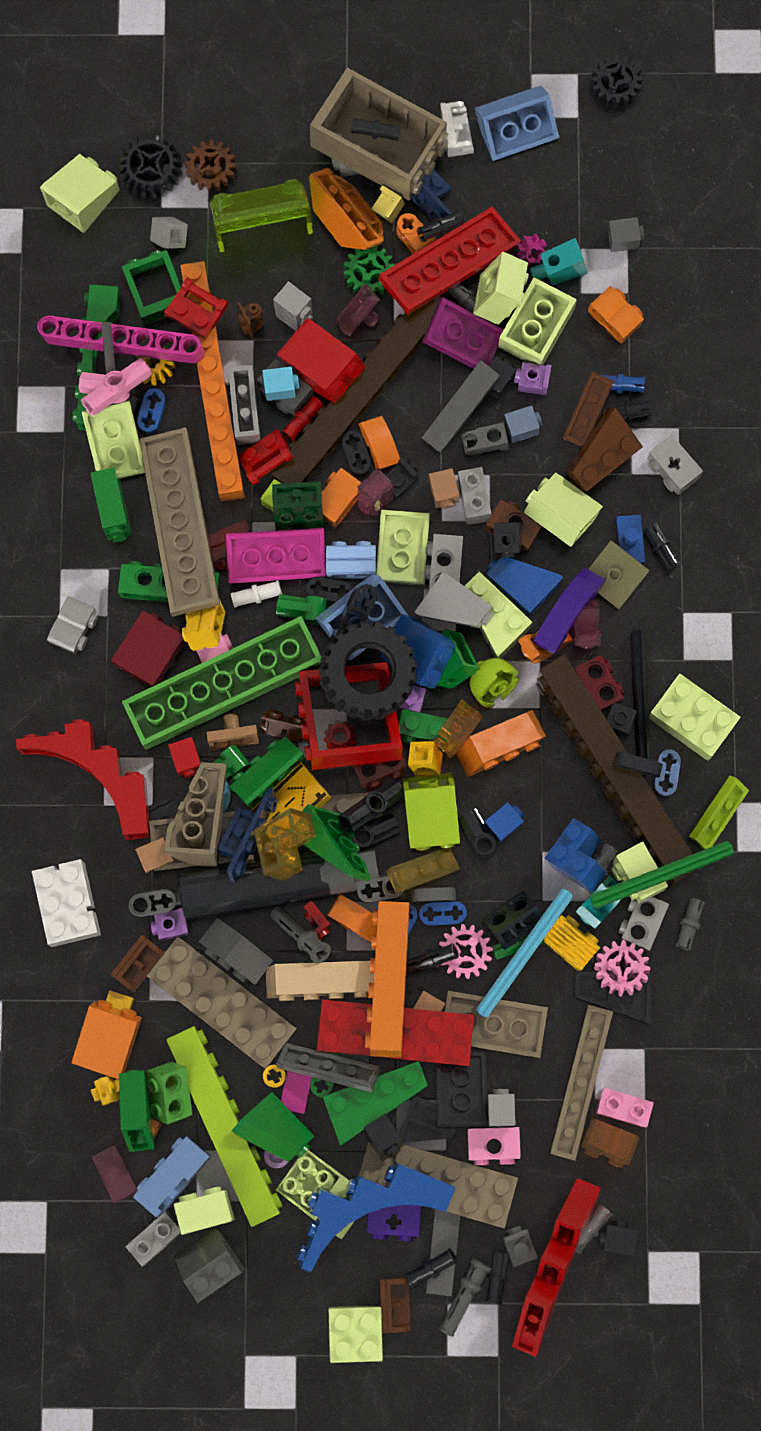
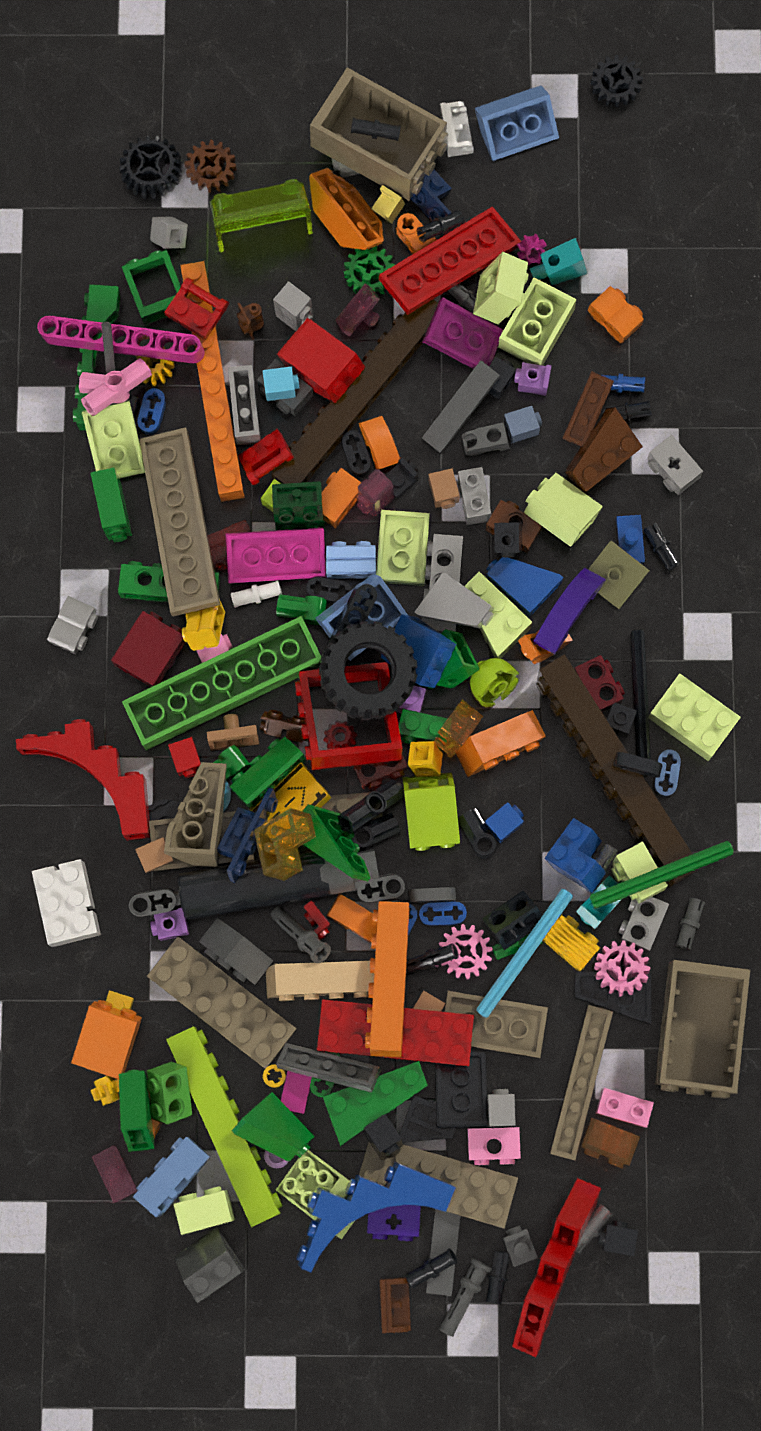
(80, 191): yellowish green slope -> none
(137, 963): reddish brown hinge -> none
(154, 1238): light grey brick -> none
(302, 418): red pin -> none
(355, 1334): yellowish green brick -> none
(422, 869): clear yellow plate -> none
(586, 627): clear pink brick -> none
(625, 234): dark grey brick -> none
(702, 1028): none -> dark tan container
(719, 813): lime plate -> none

